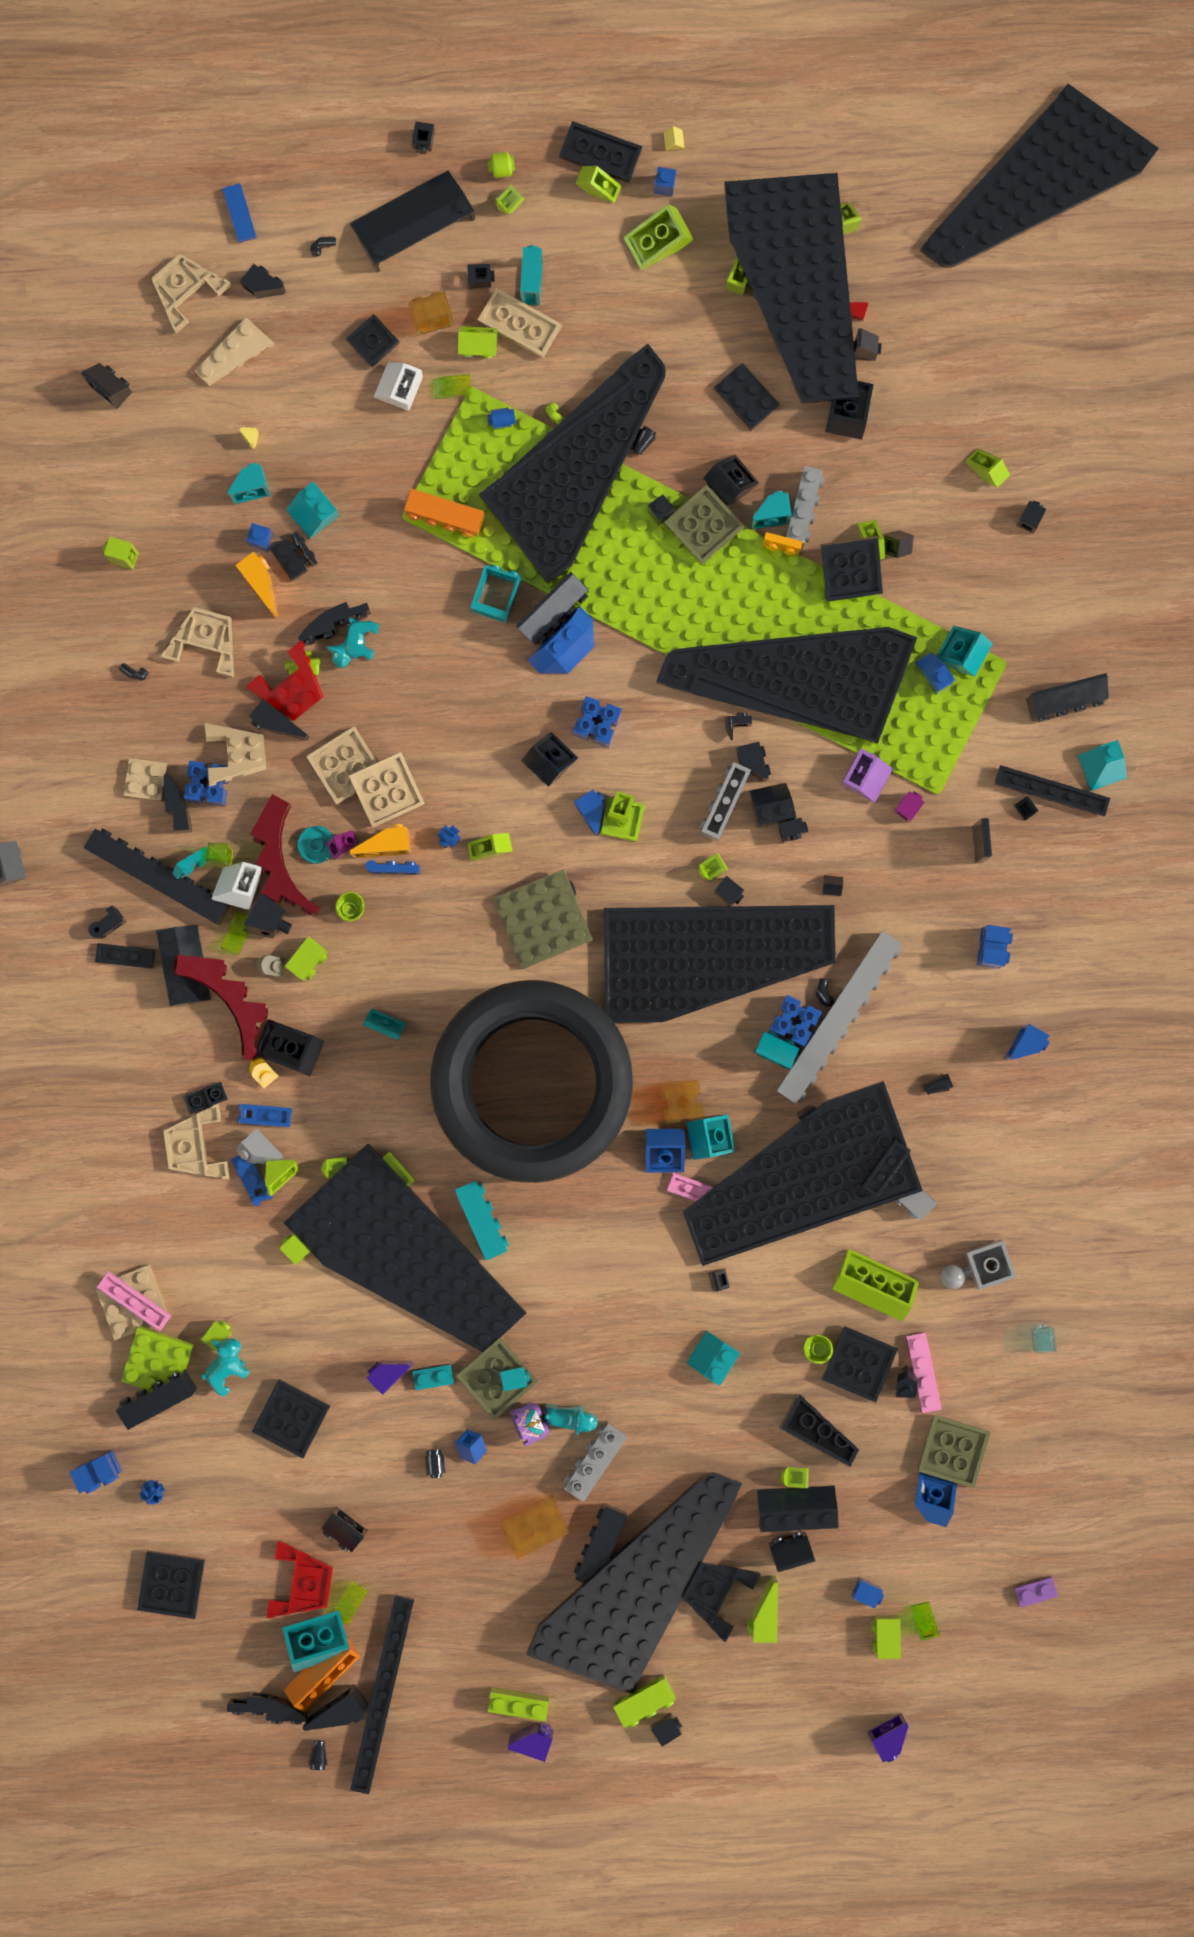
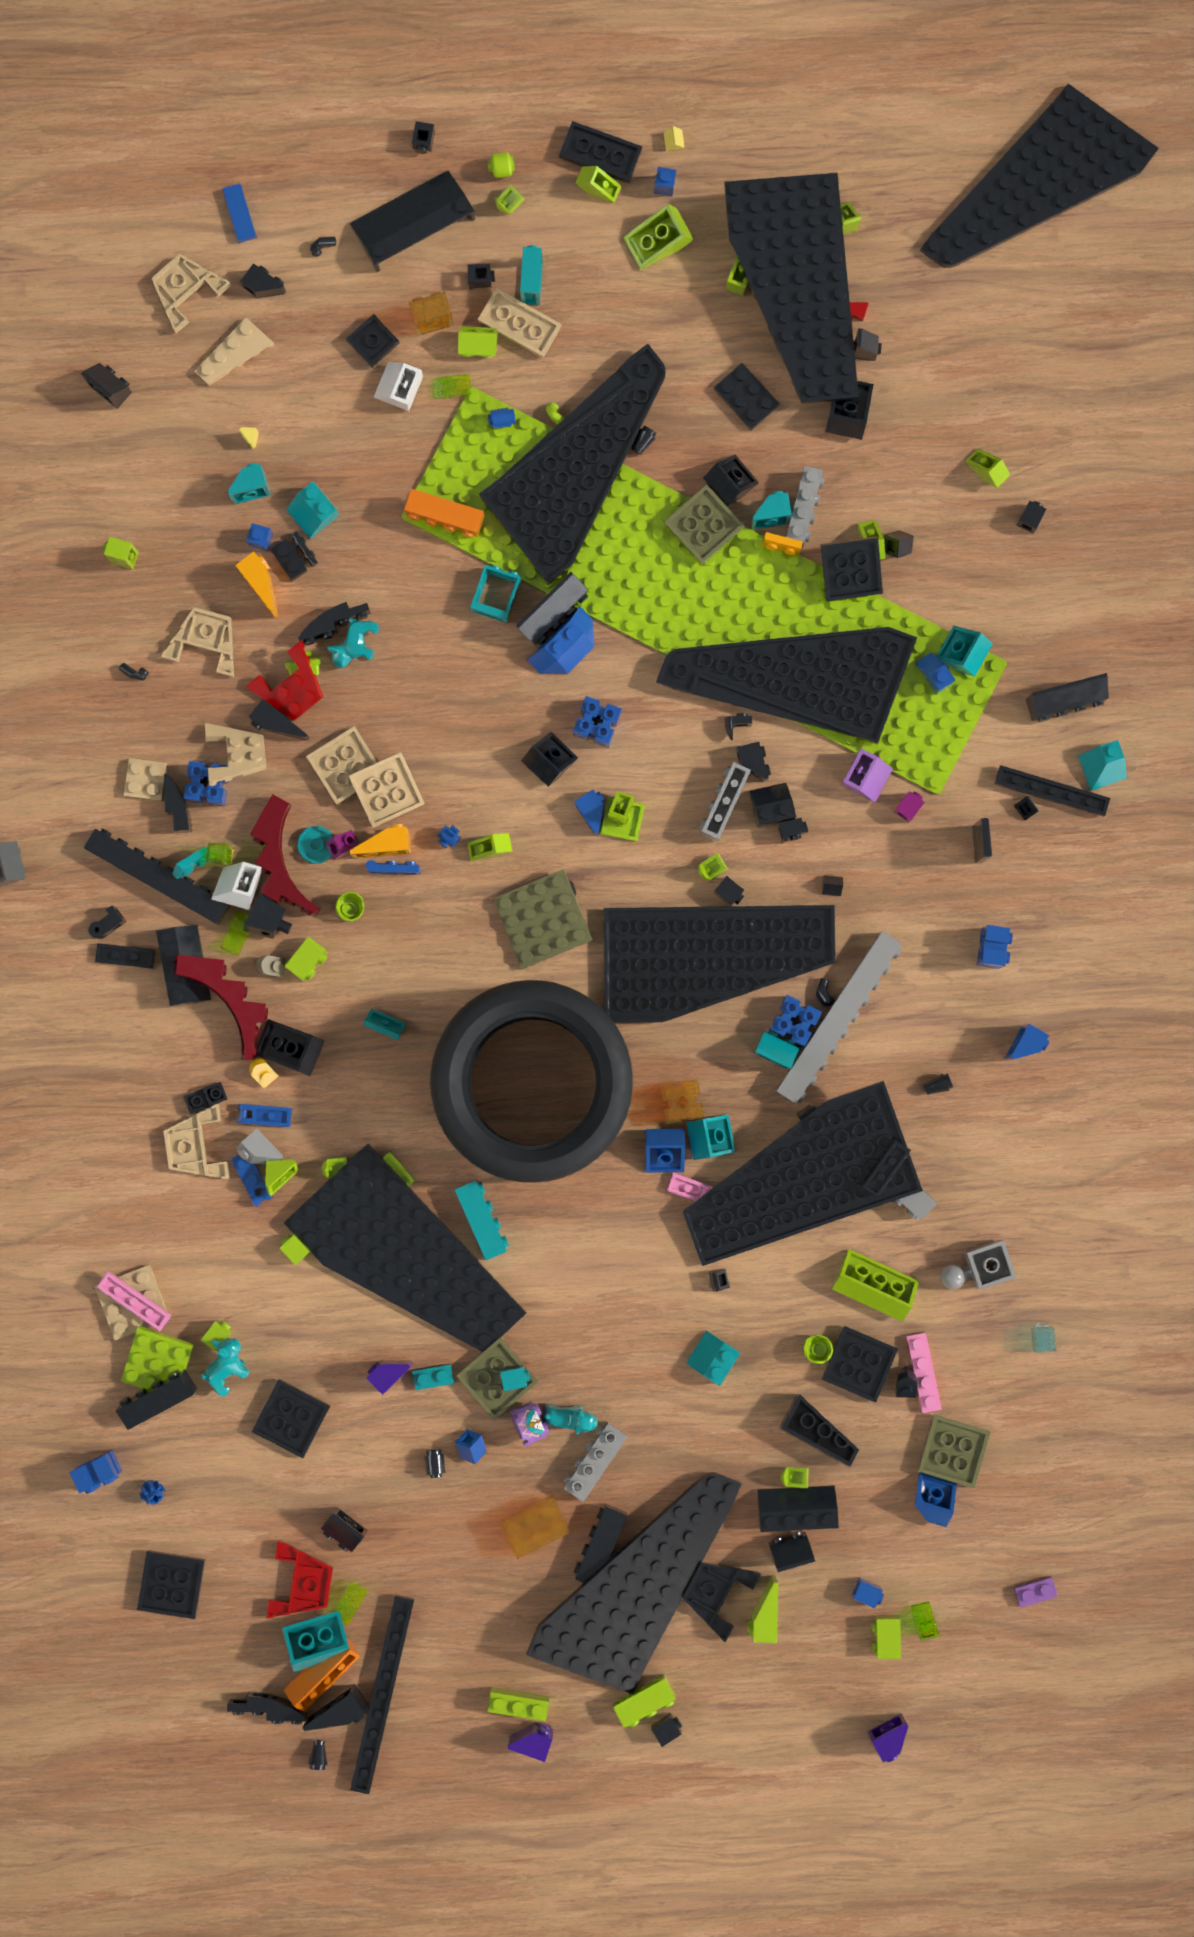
(660, 509): black brick -> none

